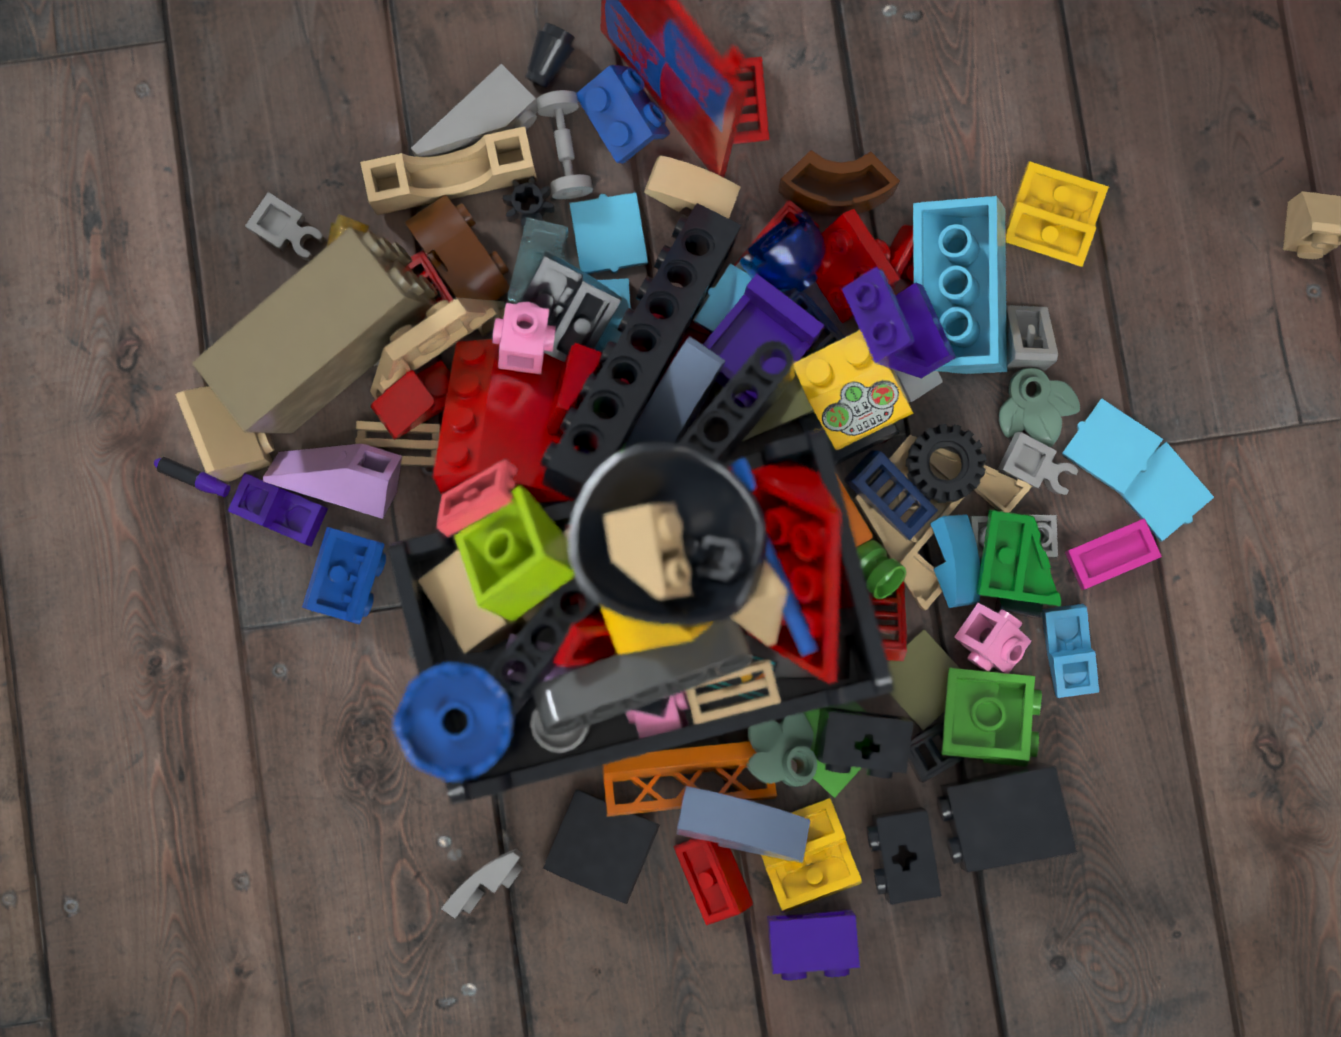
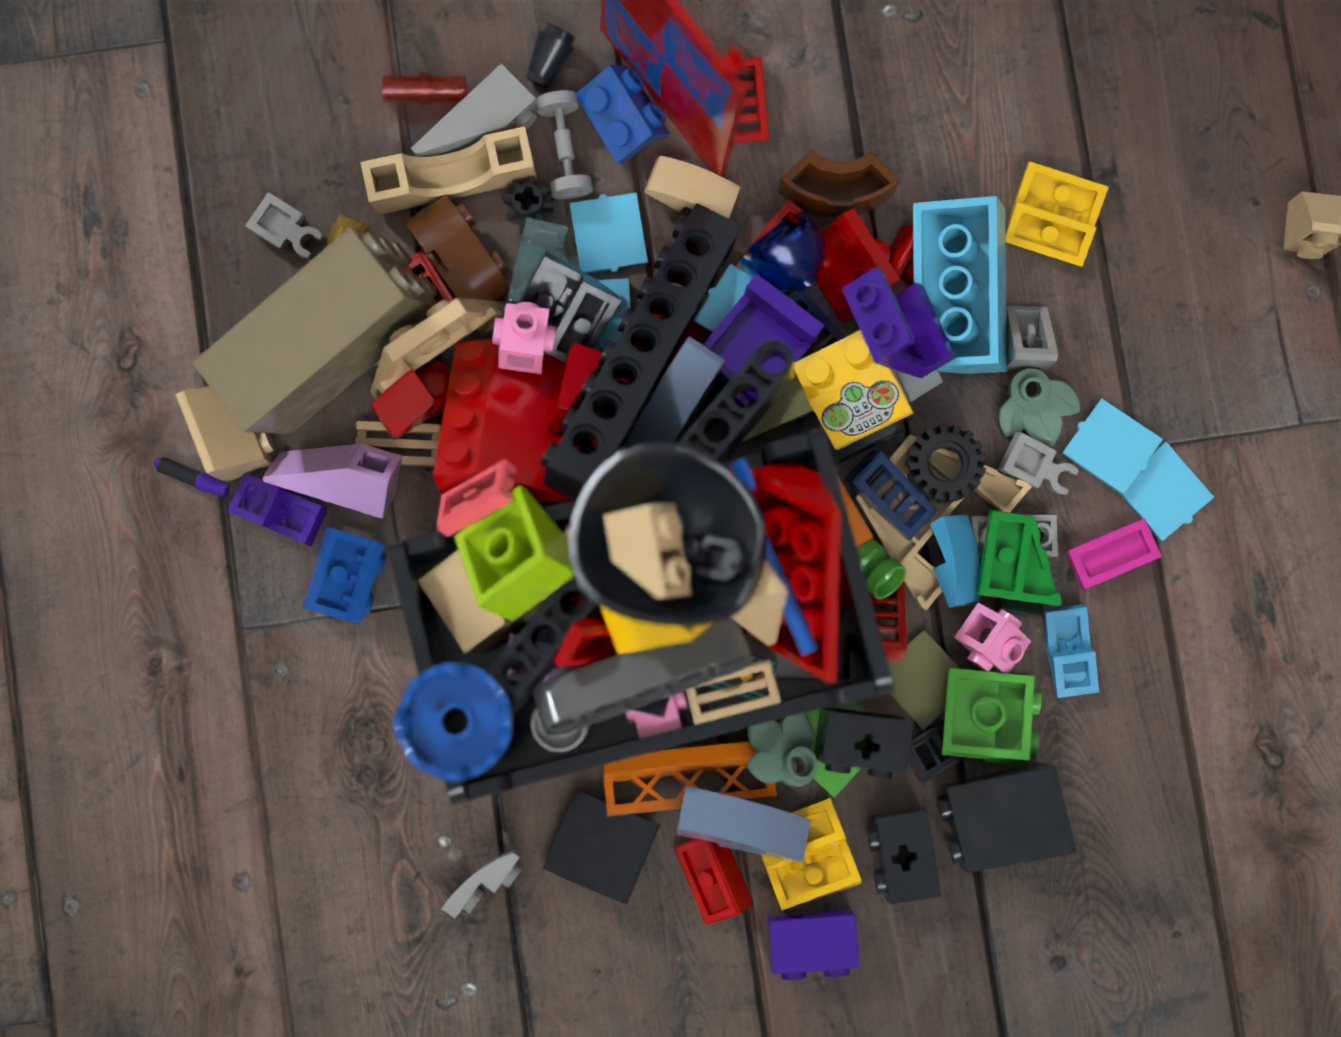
(424, 88): none -> clear red pin

